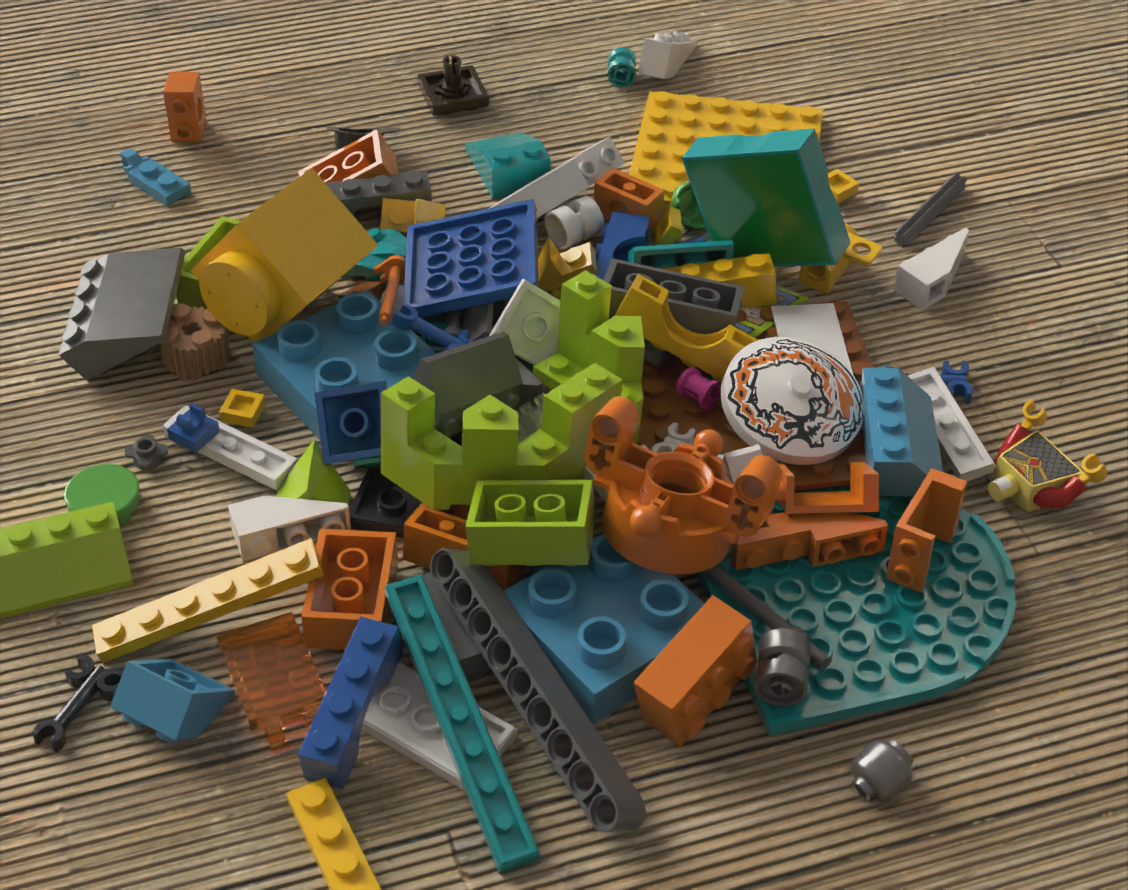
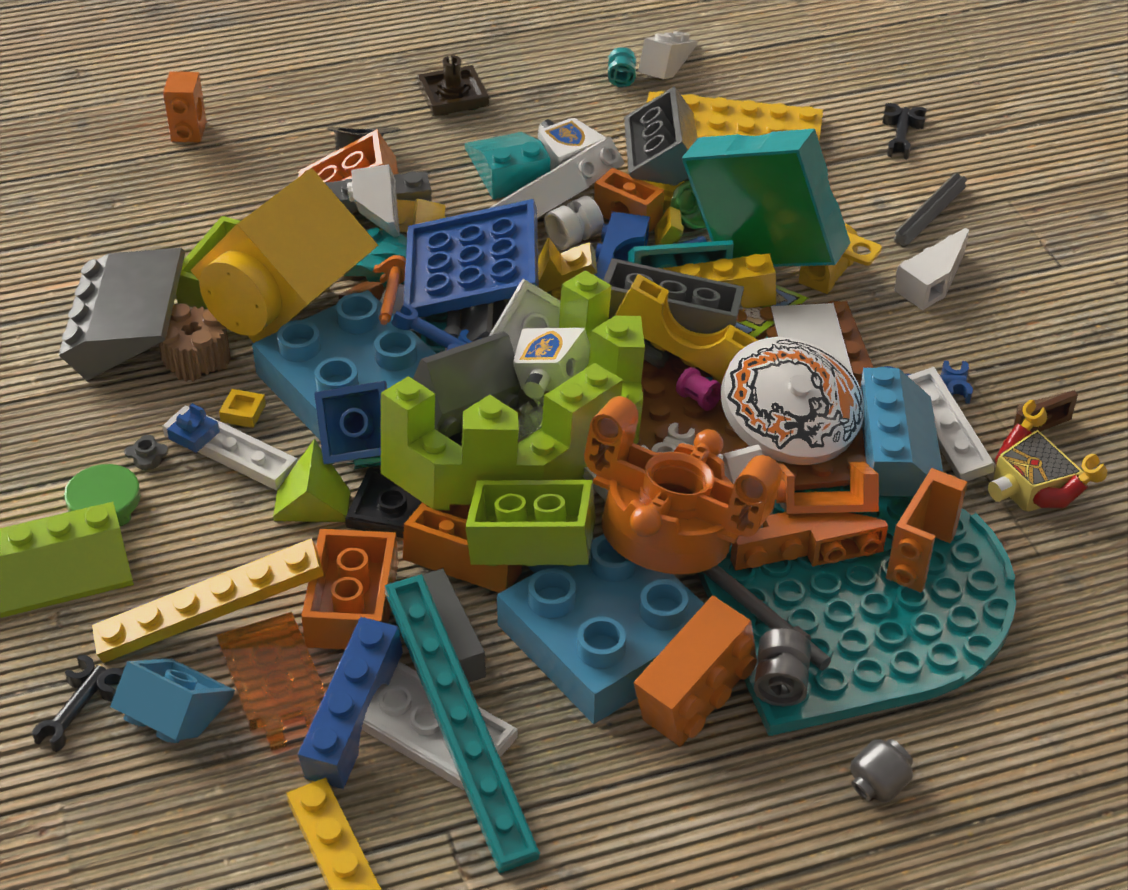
(153, 178): dark azure hinge -> none
(276, 523): white slope -> none
(375, 196): none -> white slope
(539, 693): dark grey beam -> none
(549, 358): none -> torso
(566, 139): none -> white torso
(659, 138): none -> dark grey slope
(842, 185): yellow plate -> none
(903, 118): none -> black bar
(1058, 410): none -> reddish brown slope

